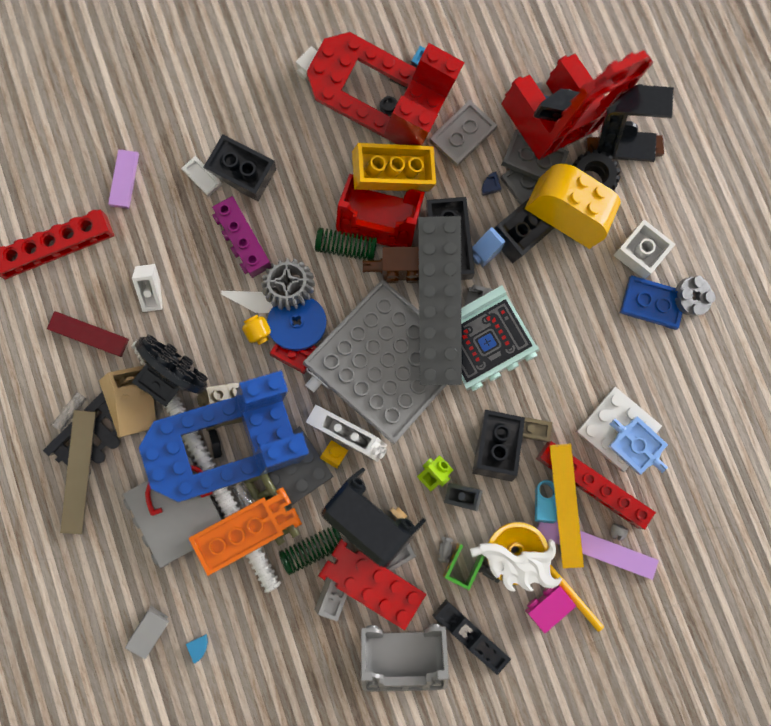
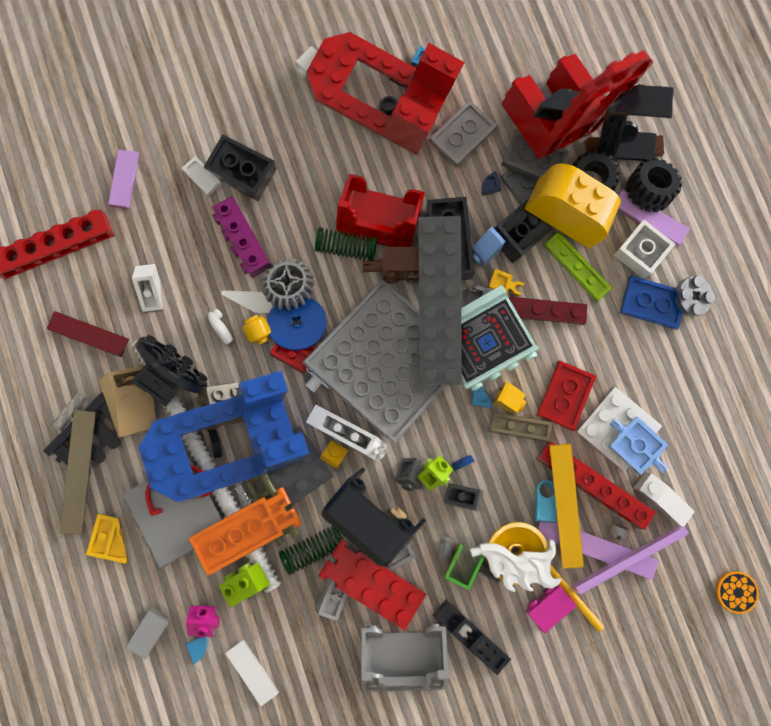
(107, 540): none -> yellow wing
(202, 621): none -> dark pink brick
(219, 327): none -> white arm
(243, 585): none -> lime brick
(252, 672): none -> white tile
(393, 167): yellow brick -> none
(407, 474): none -> dark grey bracket
(463, 462): none -> blue tile
(481, 398): none -> dark azure tile
(499, 446): black slope -> none
(502, 278): none -> yellow plate
(510, 398): none -> yellow slope
(550, 310): none -> dark red plate
(566, 395): none -> red tile
(577, 266): none -> lime tile
(630, 559): none -> lavender tile
(656, 173): none -> black tyre
(663, 499): none -> white slope
(666, 225): none -> lavender tile
(737, 592): none -> tile

